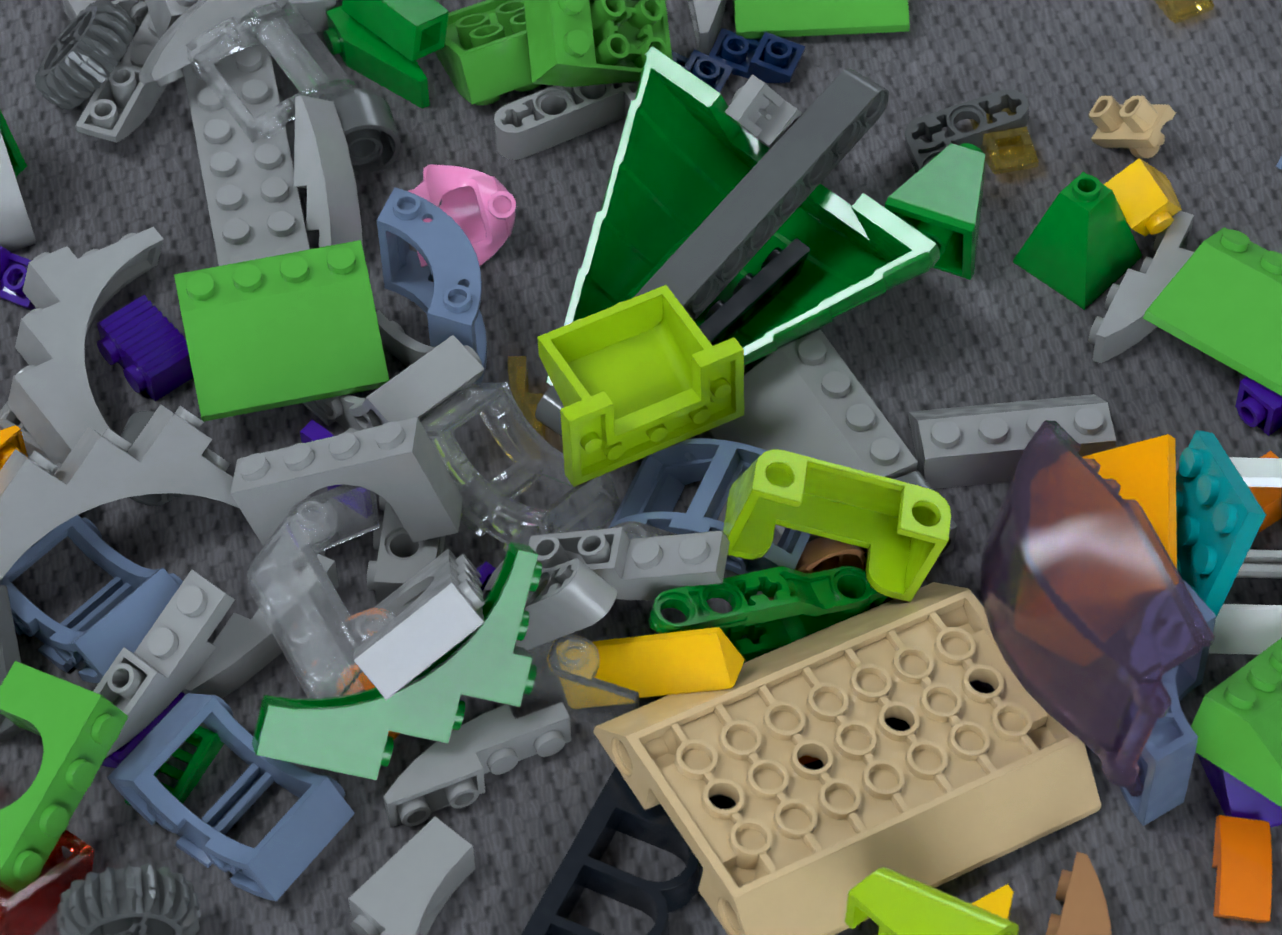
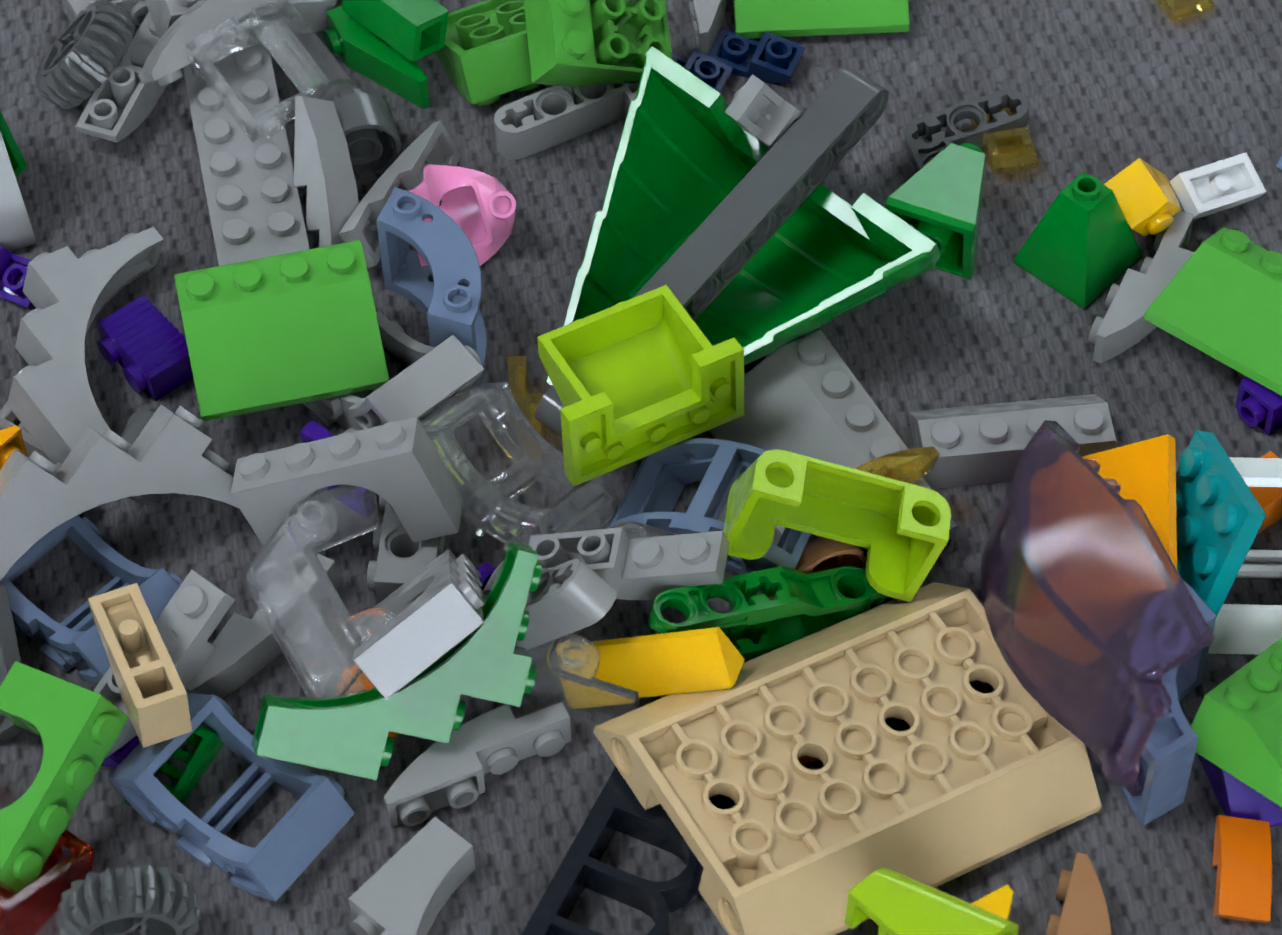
(141, 665): none -> tan slope
(406, 173): none -> light grey slope
(754, 292): black plate -> none
(903, 465): none -> clear yellow slope
(1130, 125): tan hips -> none
(1218, 186): none -> white plate

